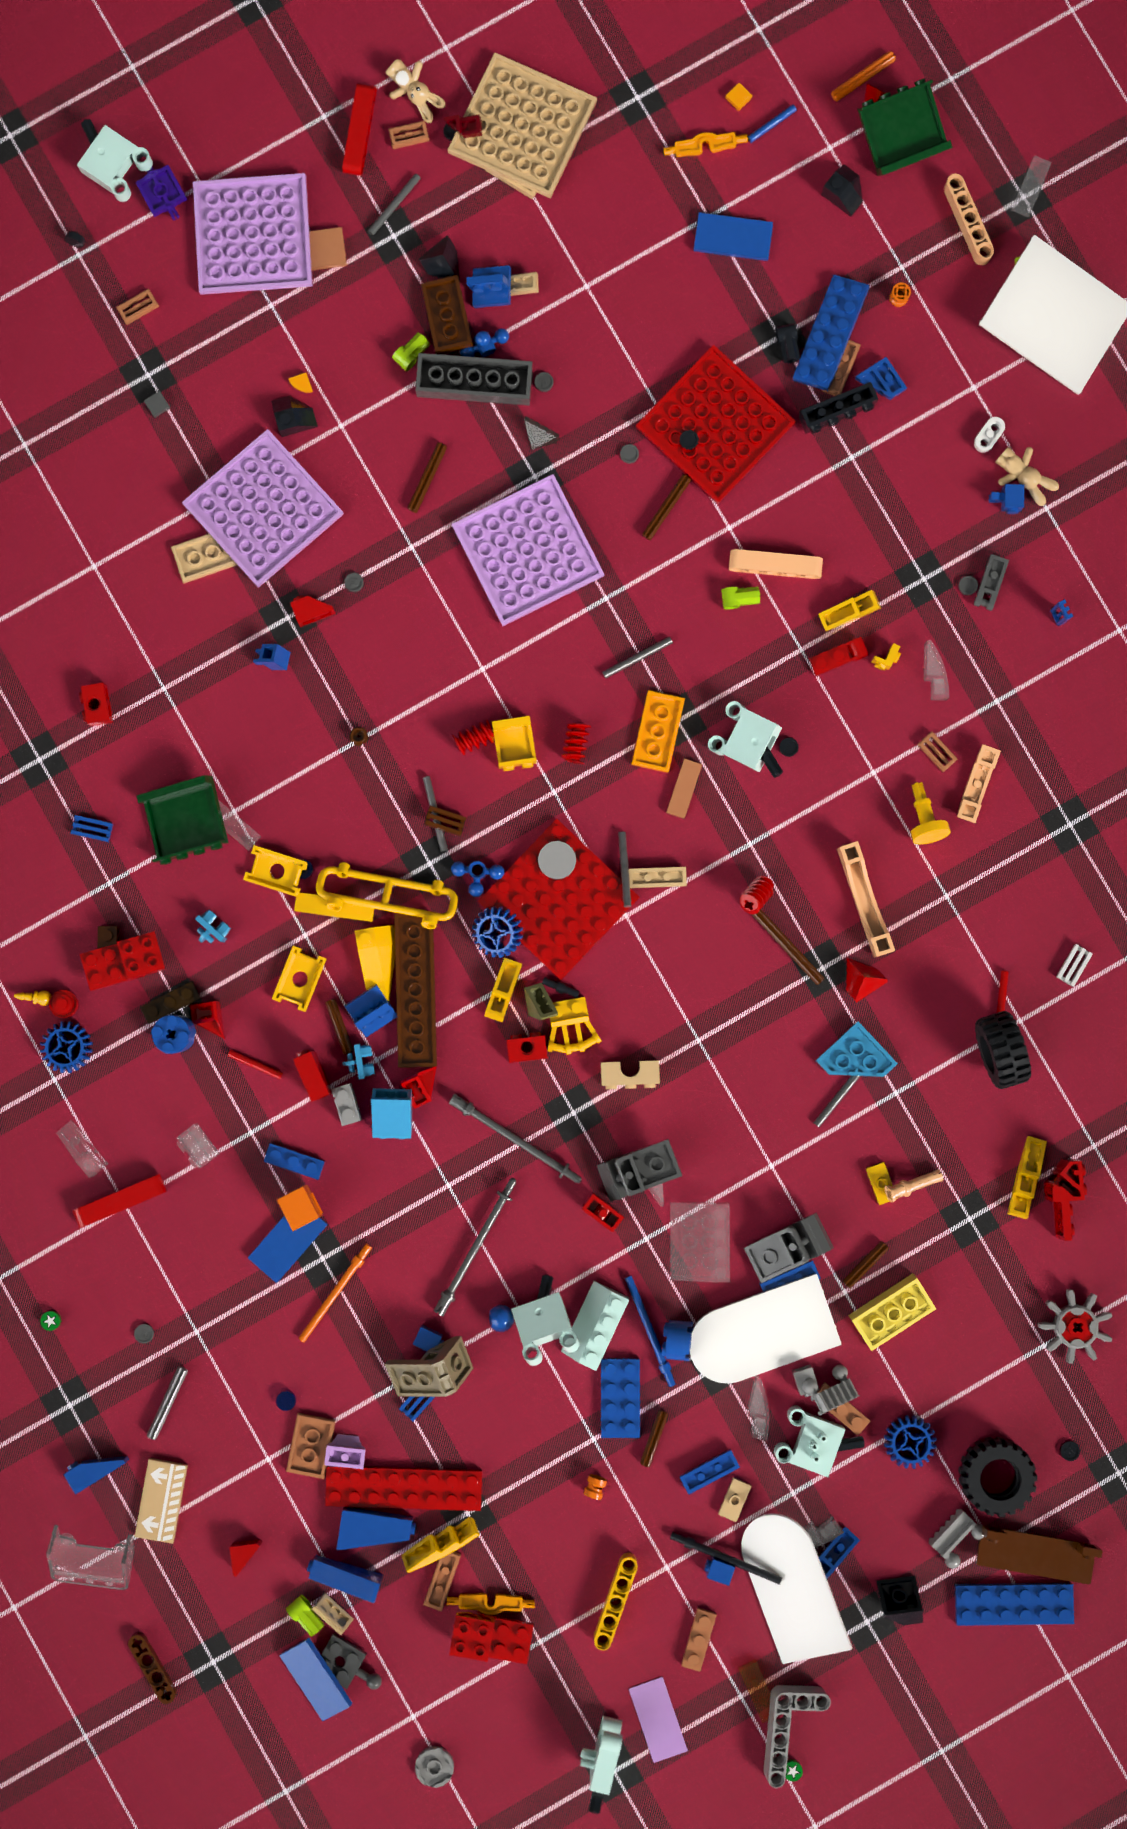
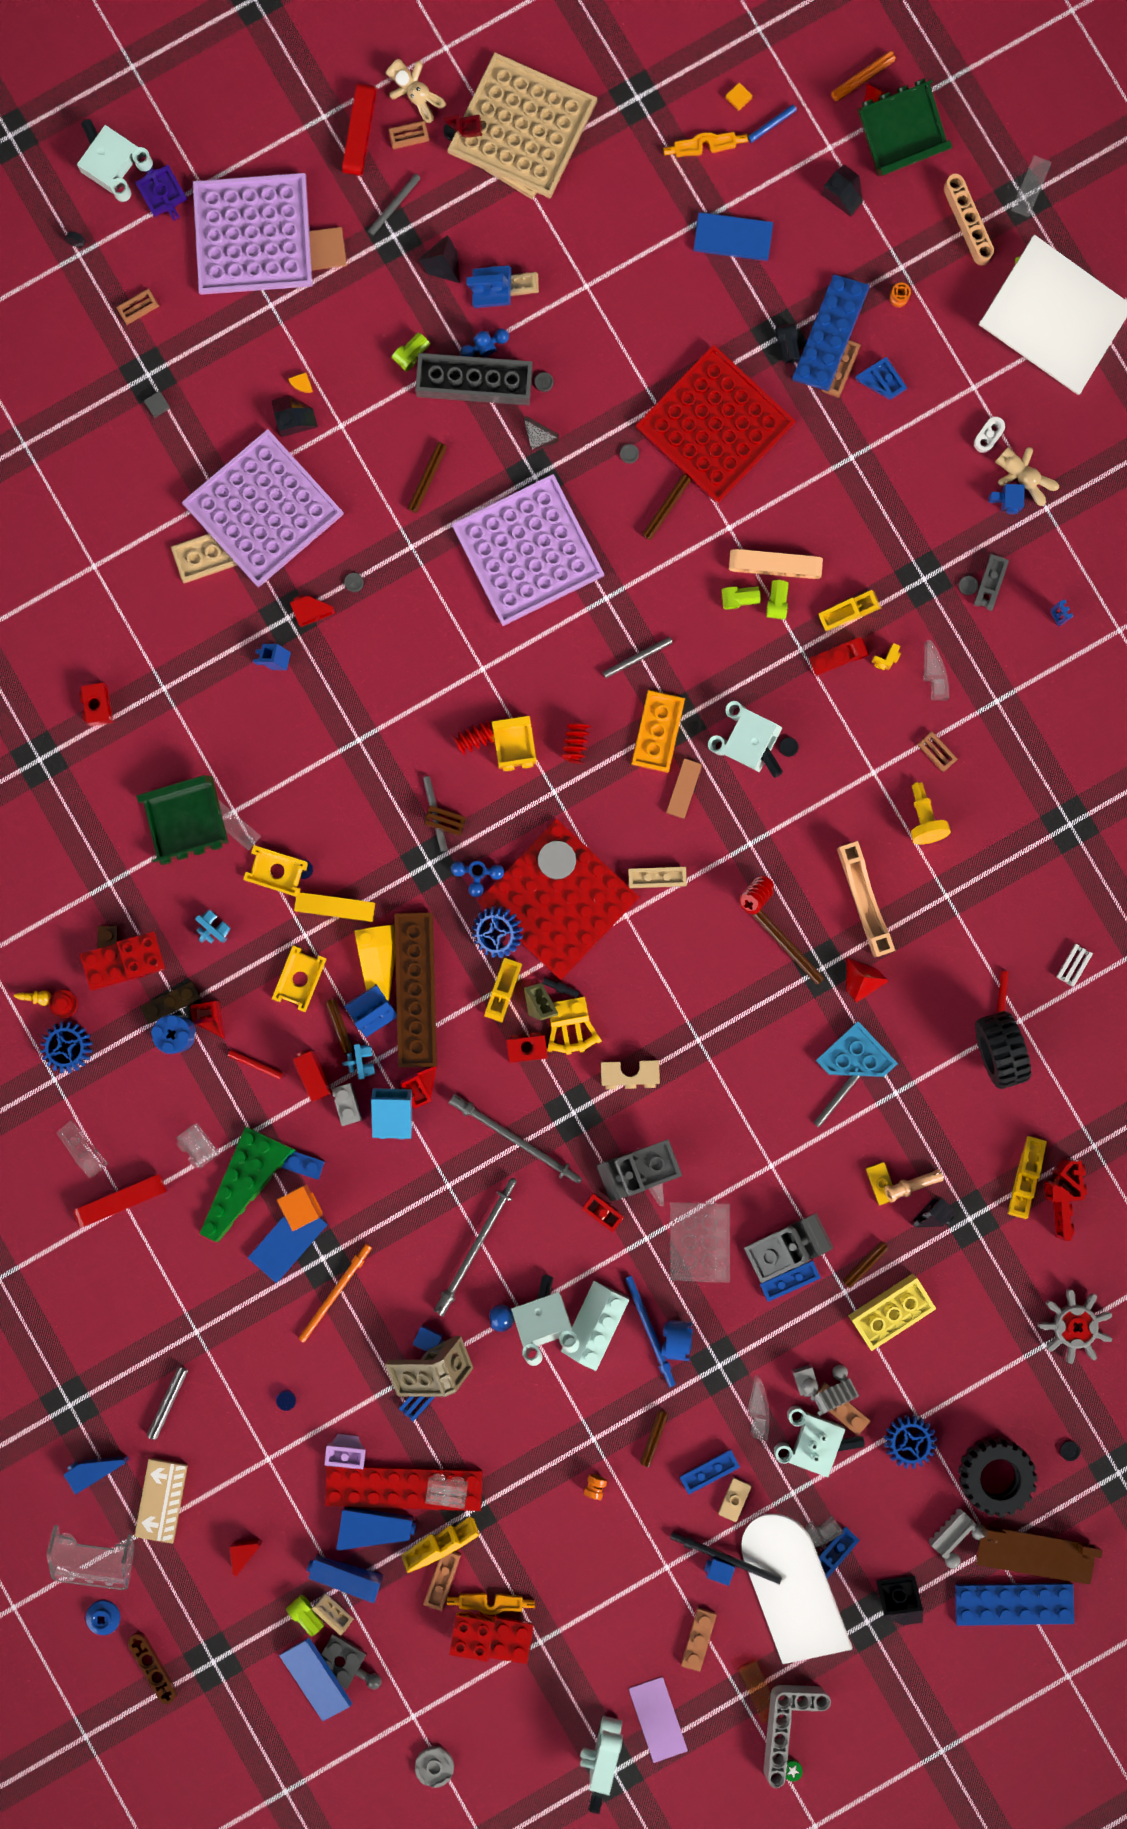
(50, 1320): green tile -> none
(76, 825): blue tile -> none
(106, 1609): none -> blue piece
(144, 1333): dark grey piece -> none
(247, 1174): none -> green wing
(309, 1445): nougat tile -> none
(358, 731): reddish brown plate -> none
(429, 918): yellow bar -> none
(446, 1491): none -> clear brick
(447, 314): reddish brown plate -> none
(615, 1610): yellow beam -> none
(620, 1398): blue plate -> none
(624, 869): flat silver bar -> none
(689, 440): black piece -> none
(764, 1332): white piece -> none
(777, 605): none -> lime piece
(837, 408): black brick -> none
(934, 1214): none -> black slope
(977, 783): light nougat slope -> none

